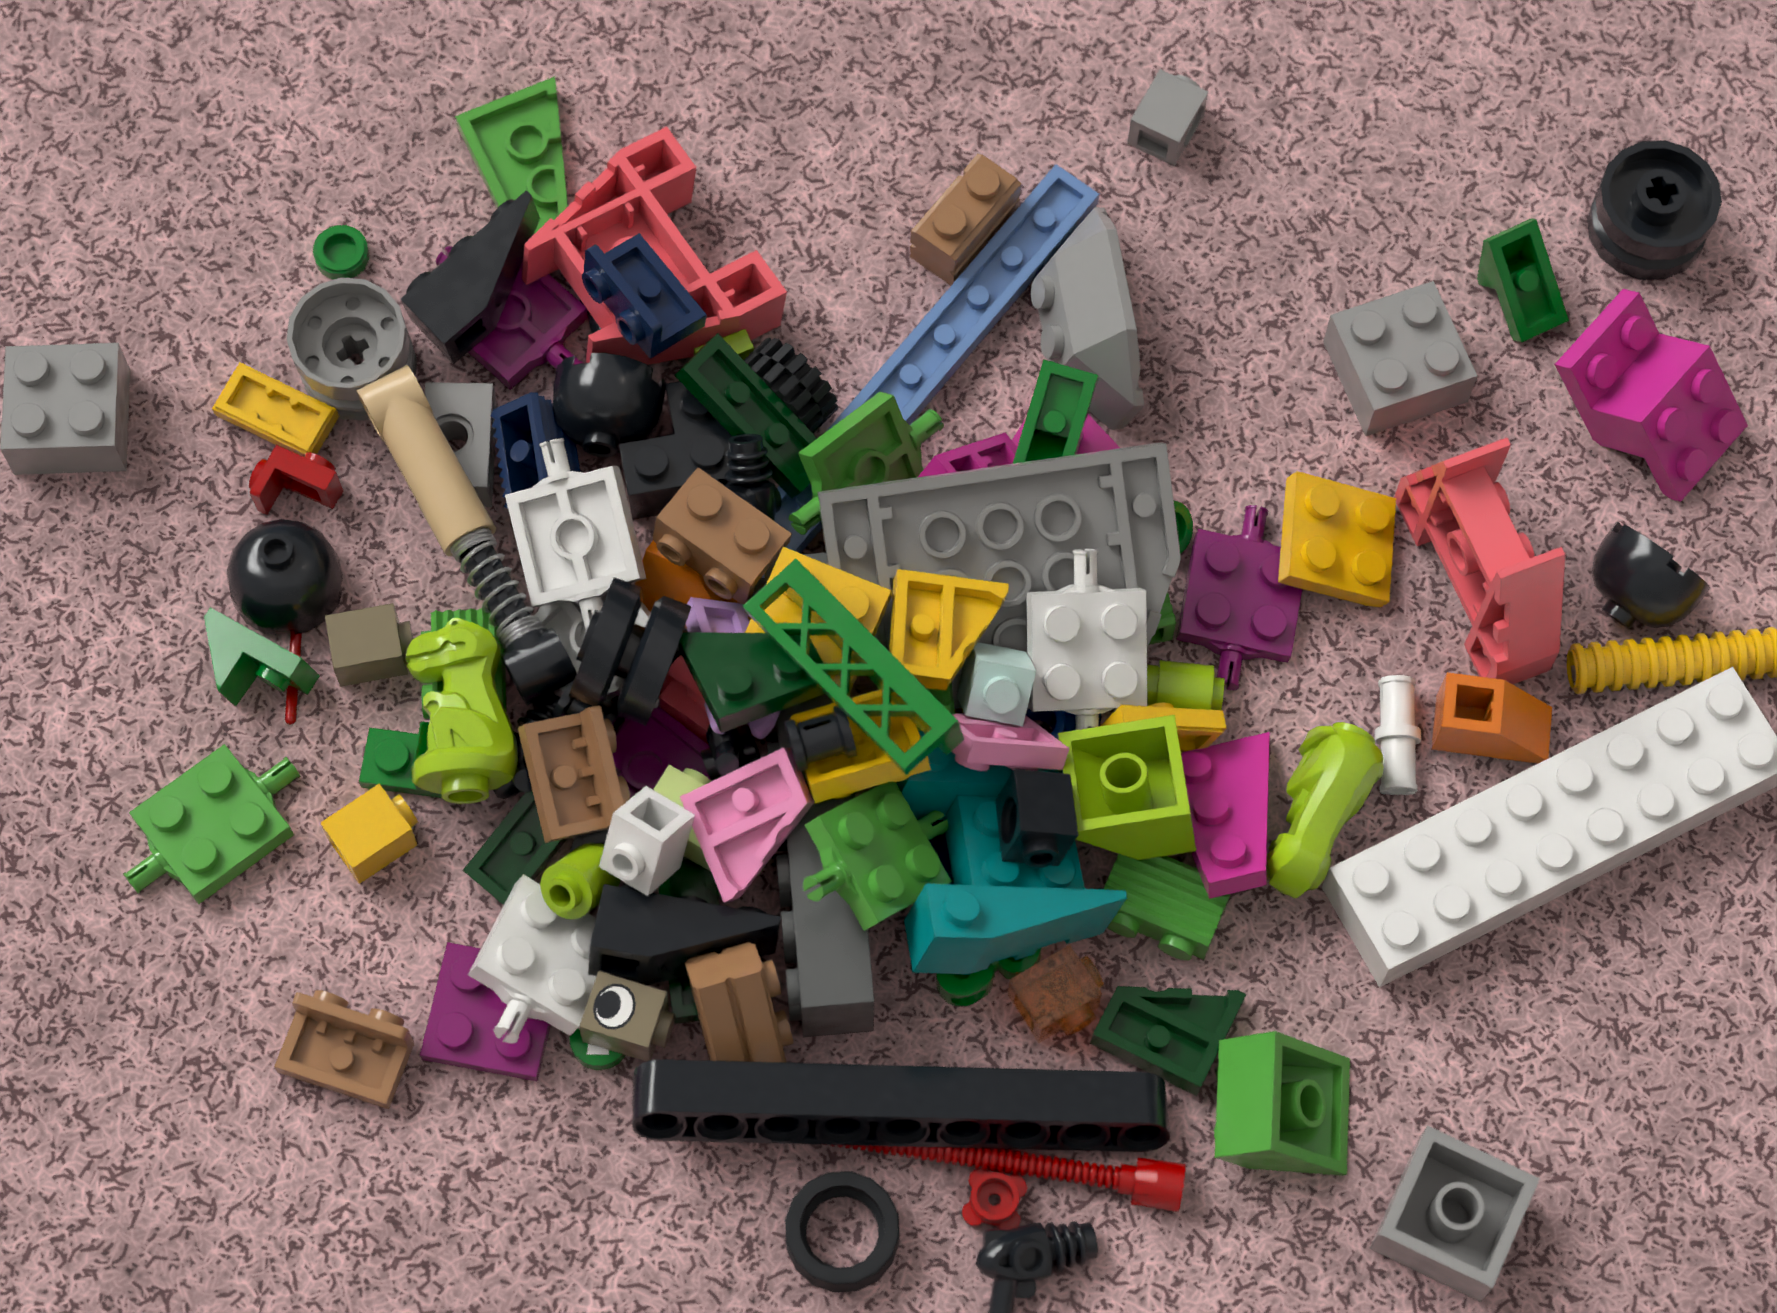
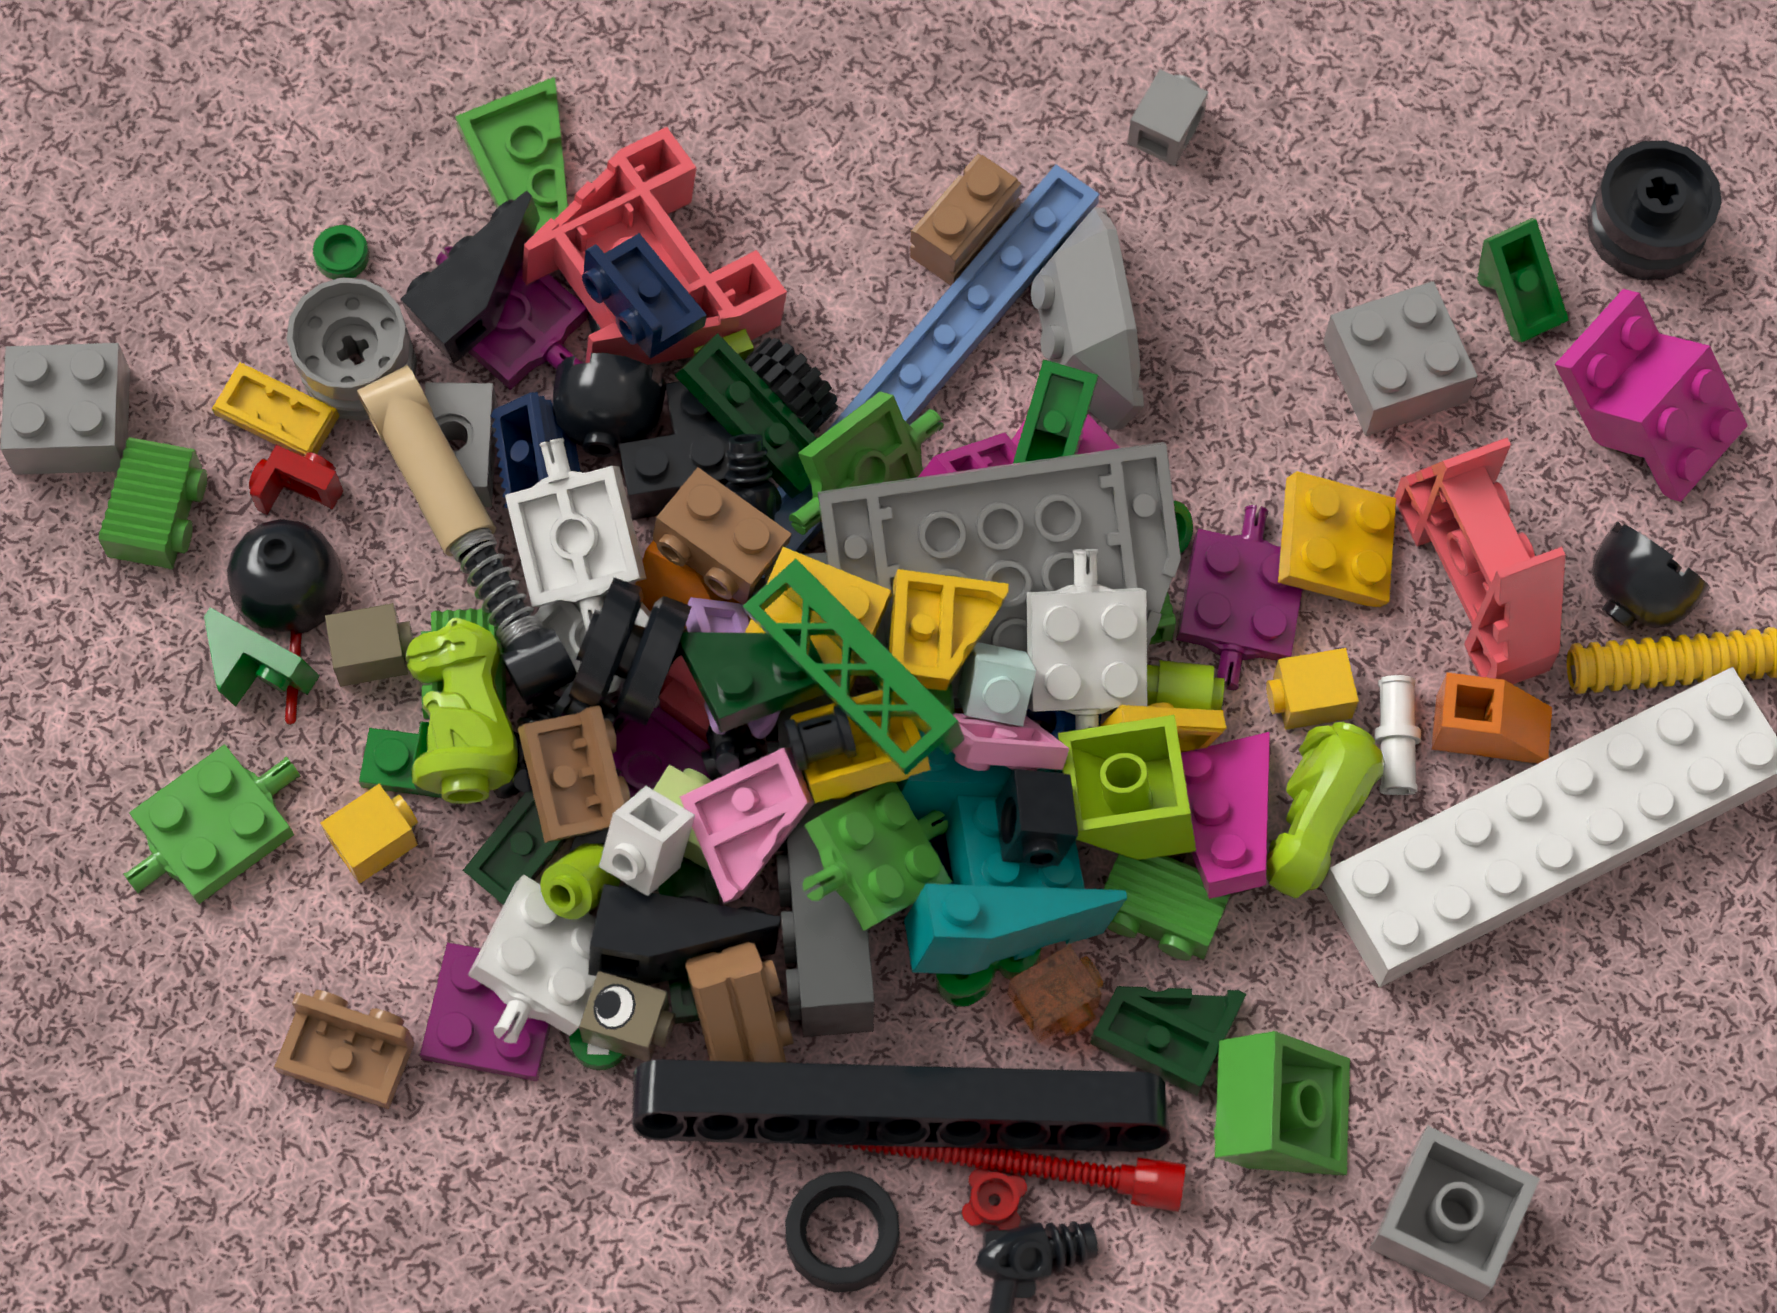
(152, 503): none -> bright green brick
(1313, 689): none -> yellow brick

